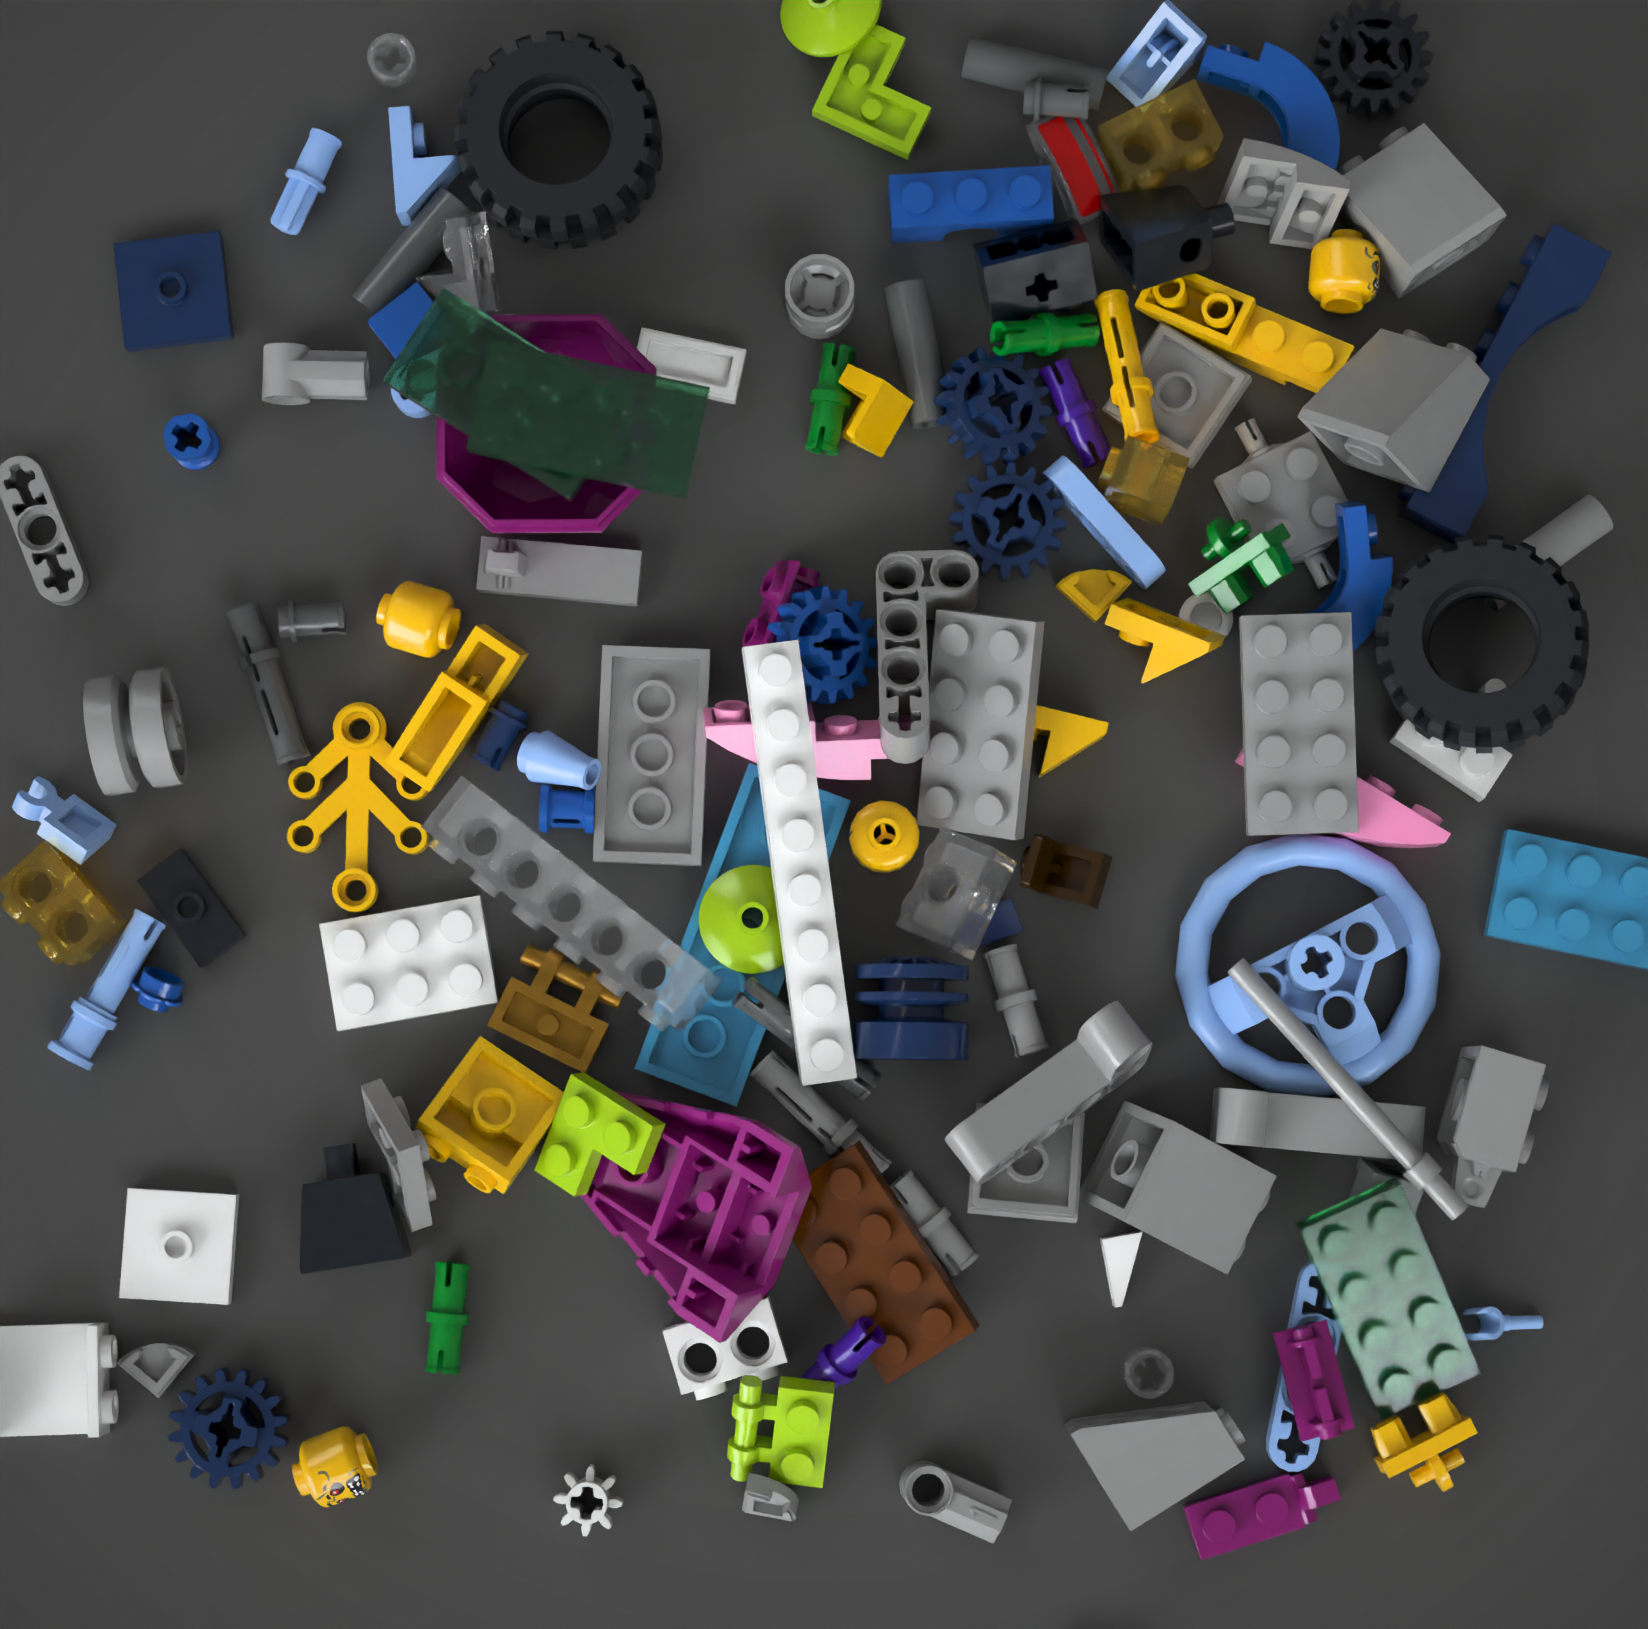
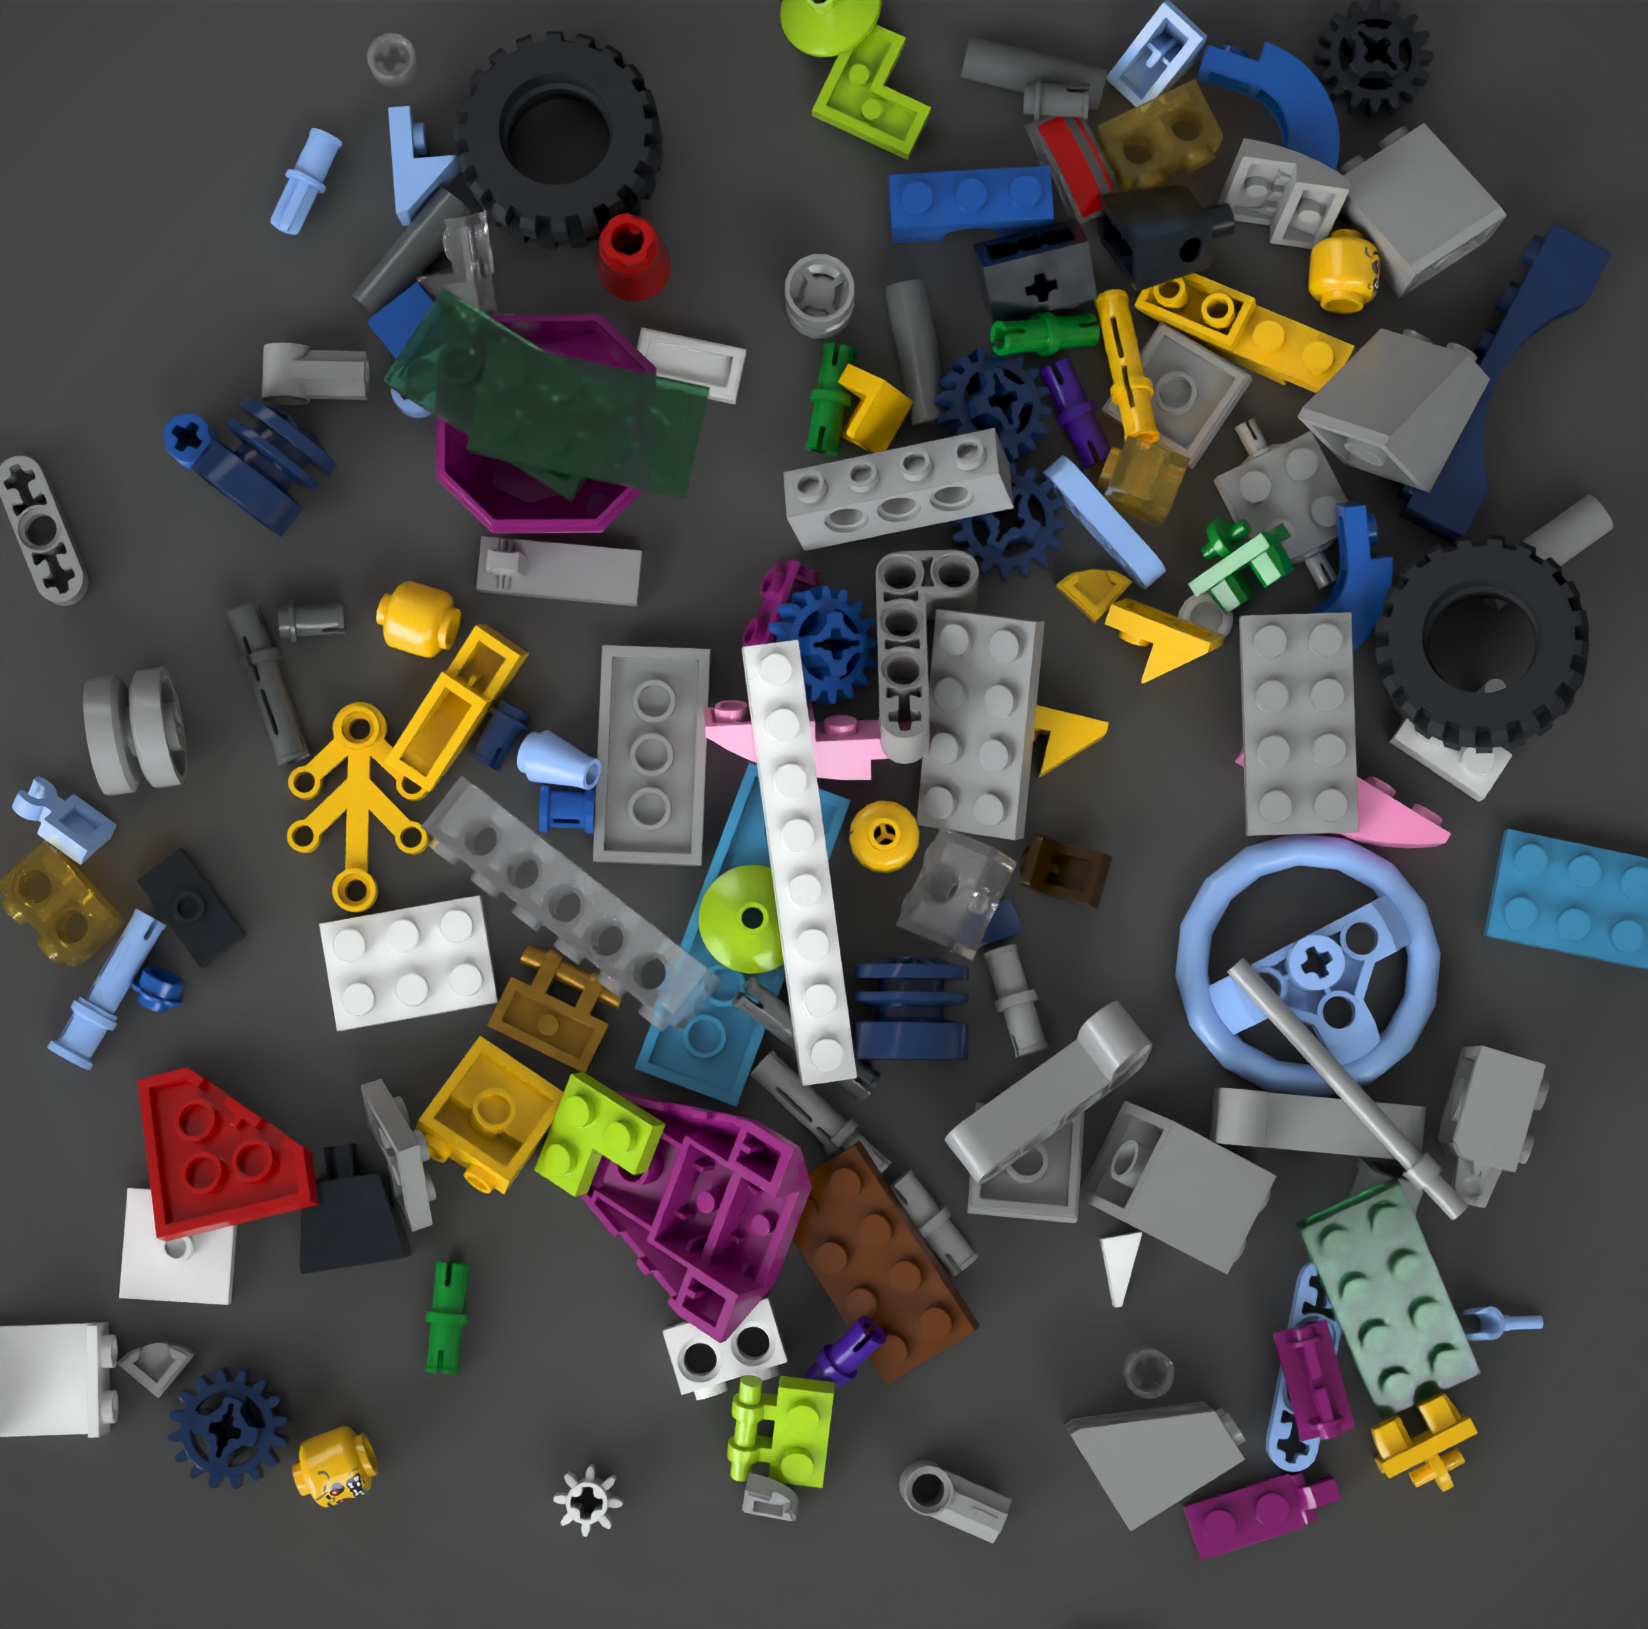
(173, 291): dark blue plate -> none
(216, 1158): none -> red plate
(265, 465): none -> dark blue wheel
(634, 275): none -> red plant
(898, 489): none -> light grey brick

